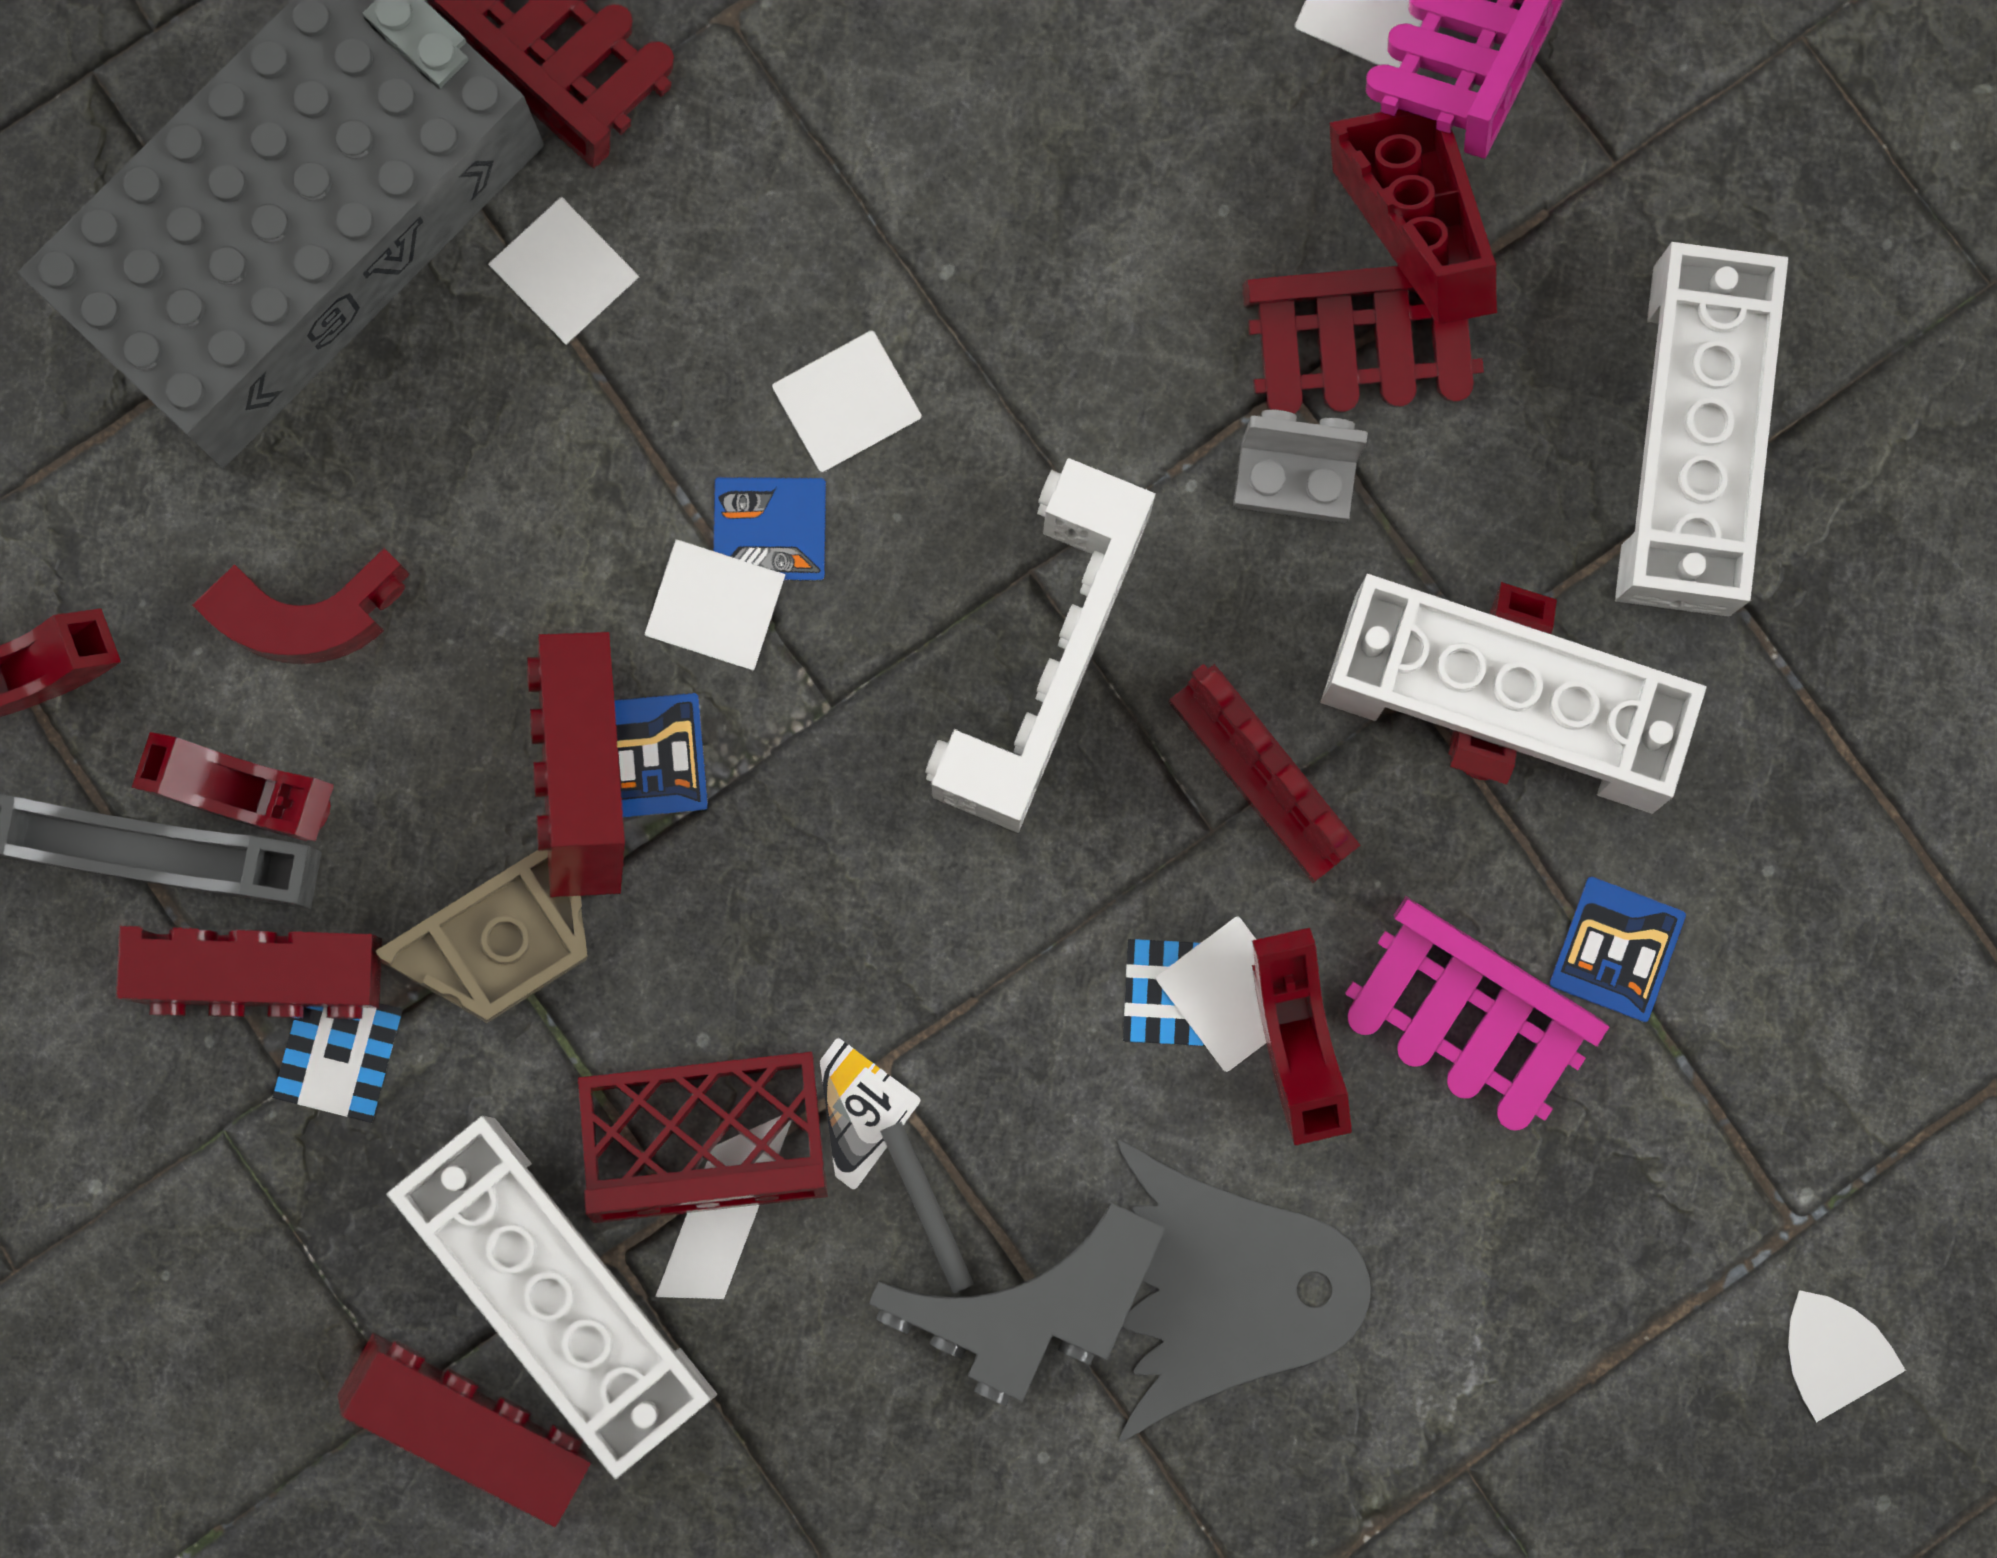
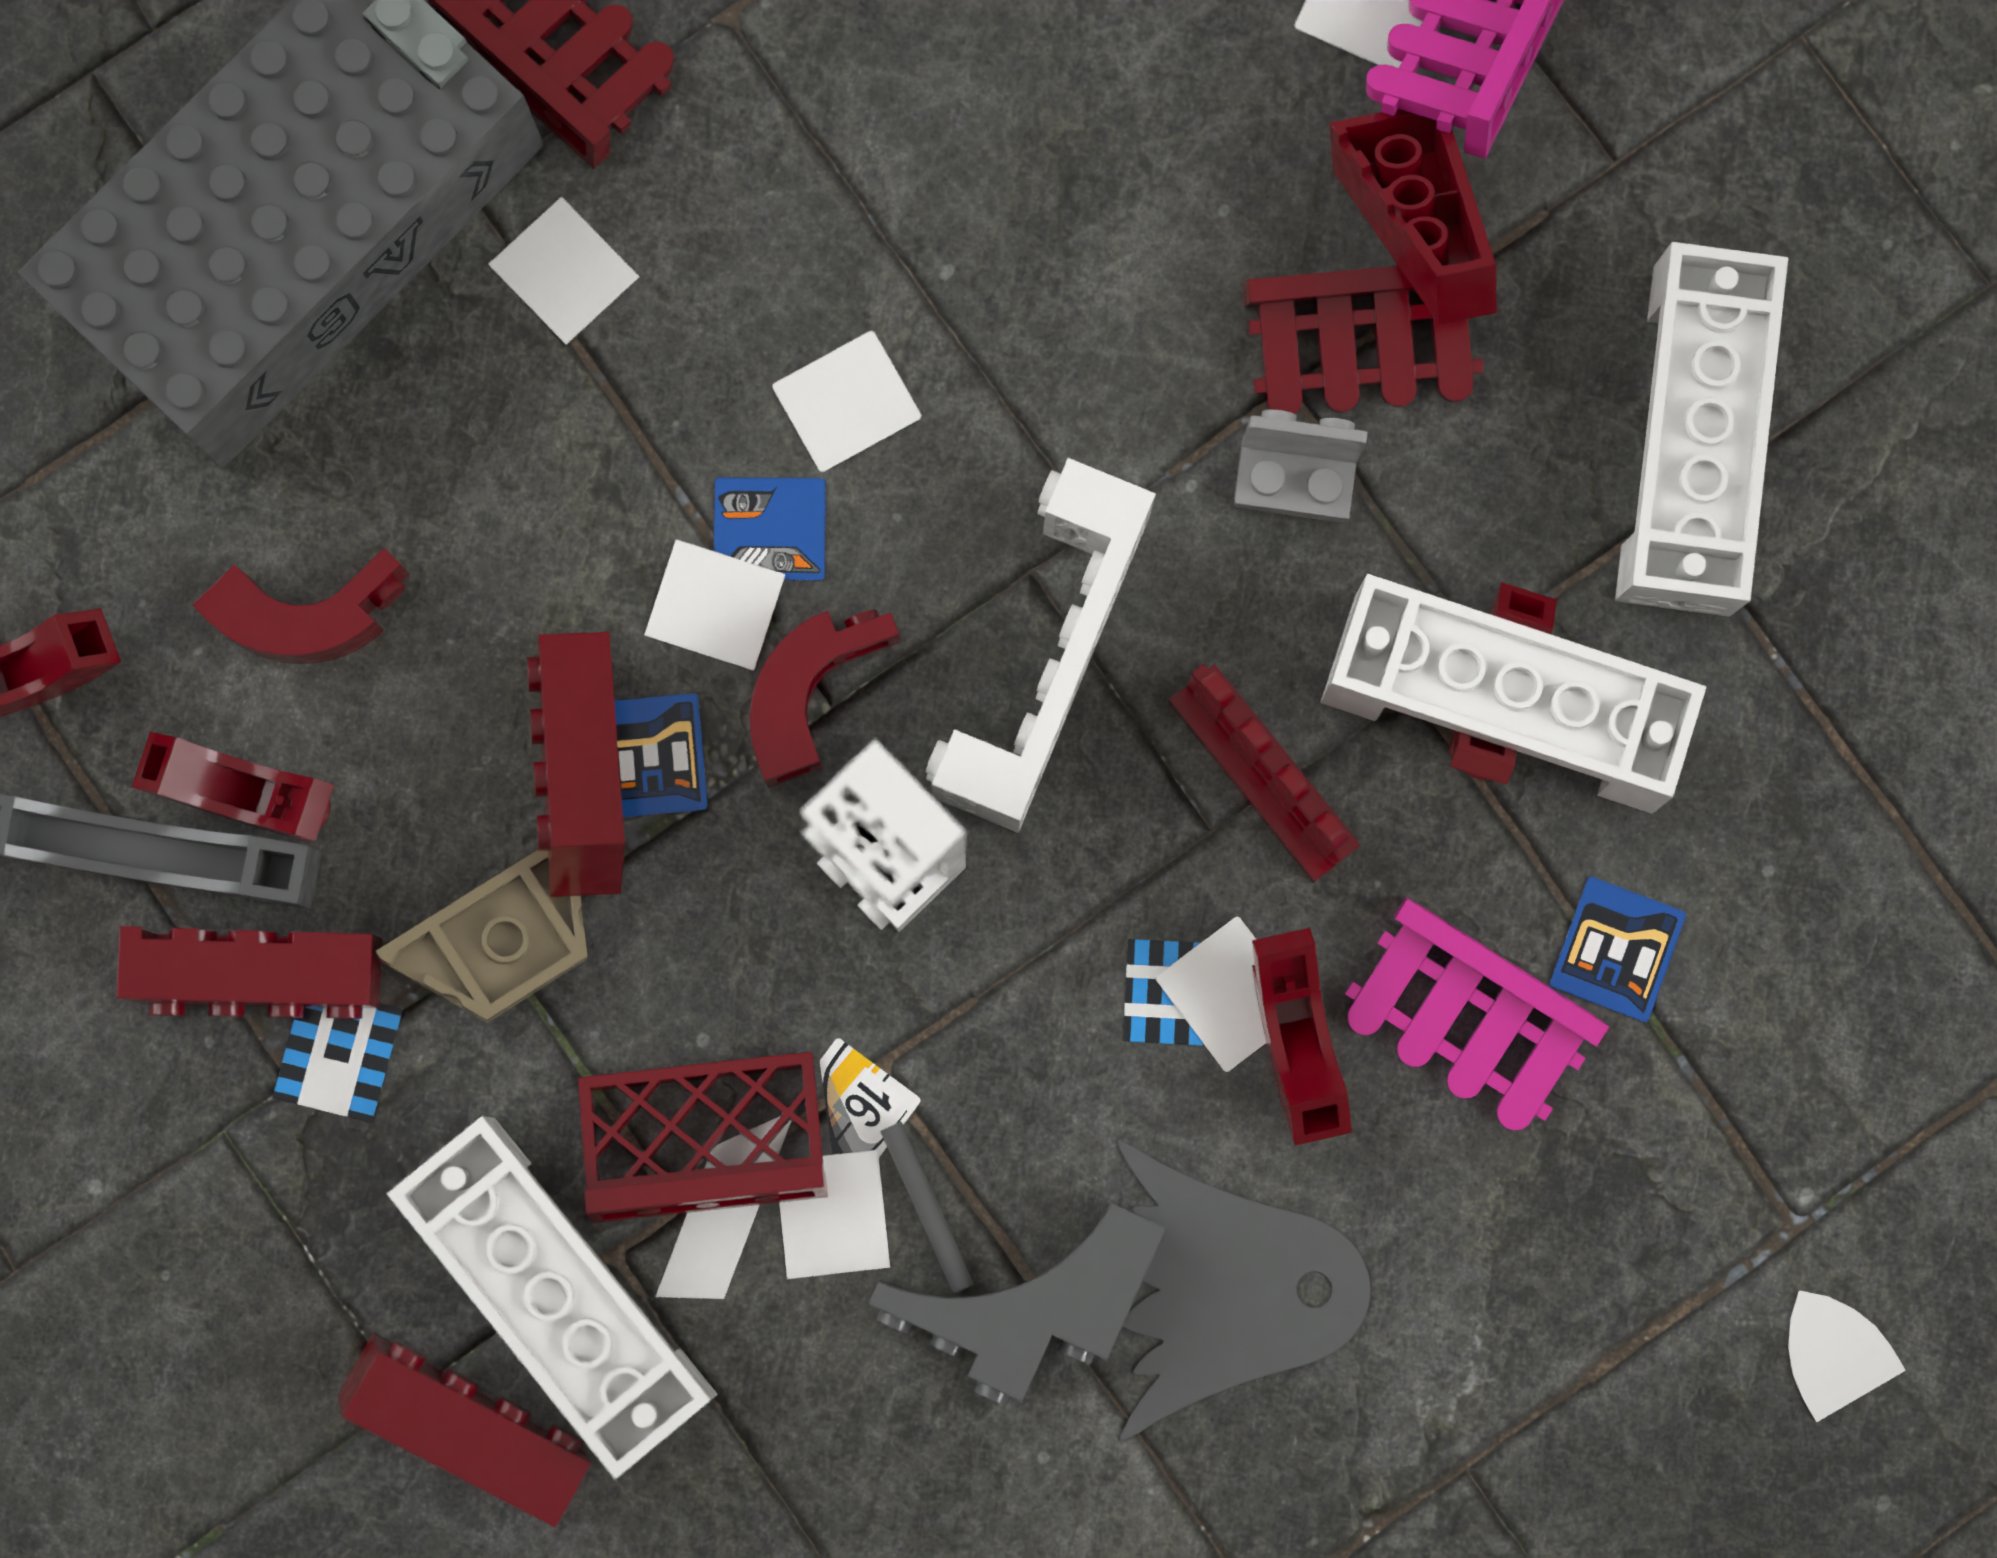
(789, 678): none -> dark red arch
(843, 1229): none -> white sticker
(905, 825): none -> white plate

